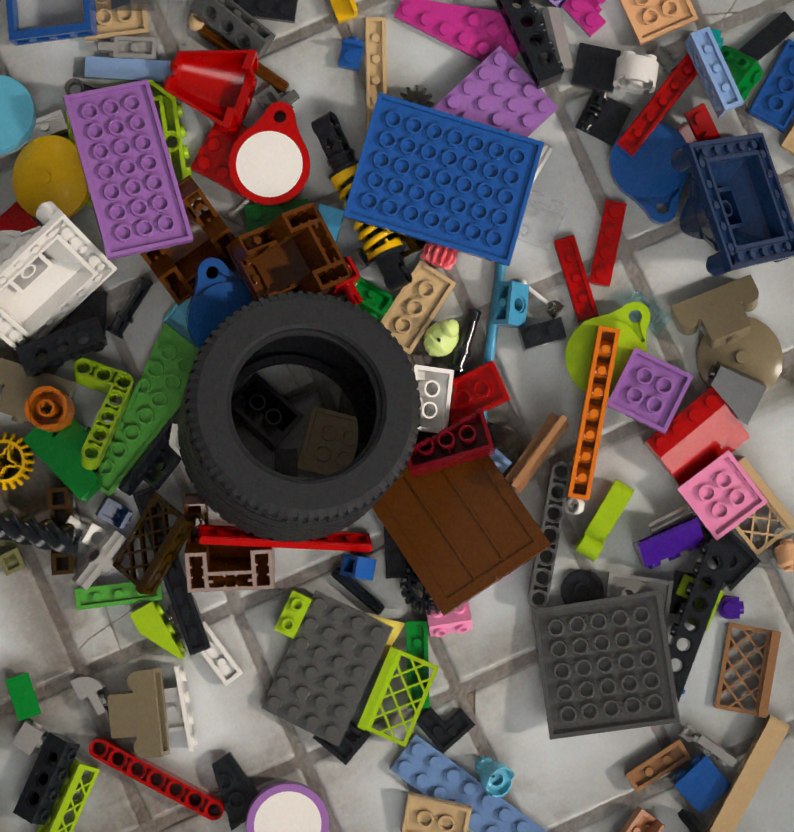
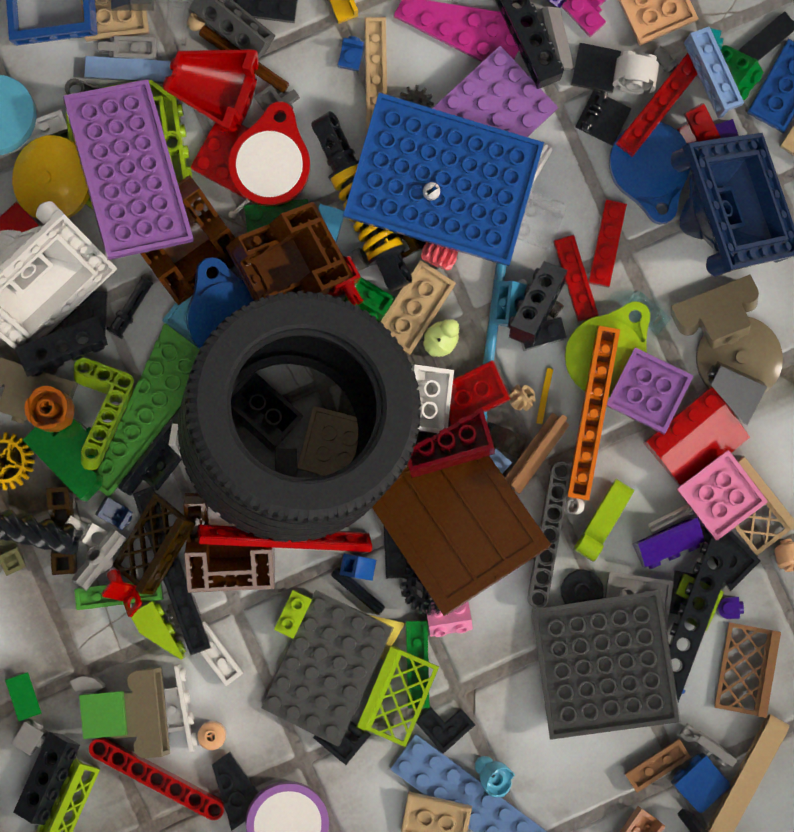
(103, 714): none -> bright green tile
(122, 591): none -> red bracket
(216, 729): none -> light nougat head
(435, 194): none -> white hinge
(463, 351): black pin -> none
(522, 397): none -> tan gear
(526, 330): none -> black brick
(540, 416): none -> yellow piece
(727, 129): none -> dark purple tile

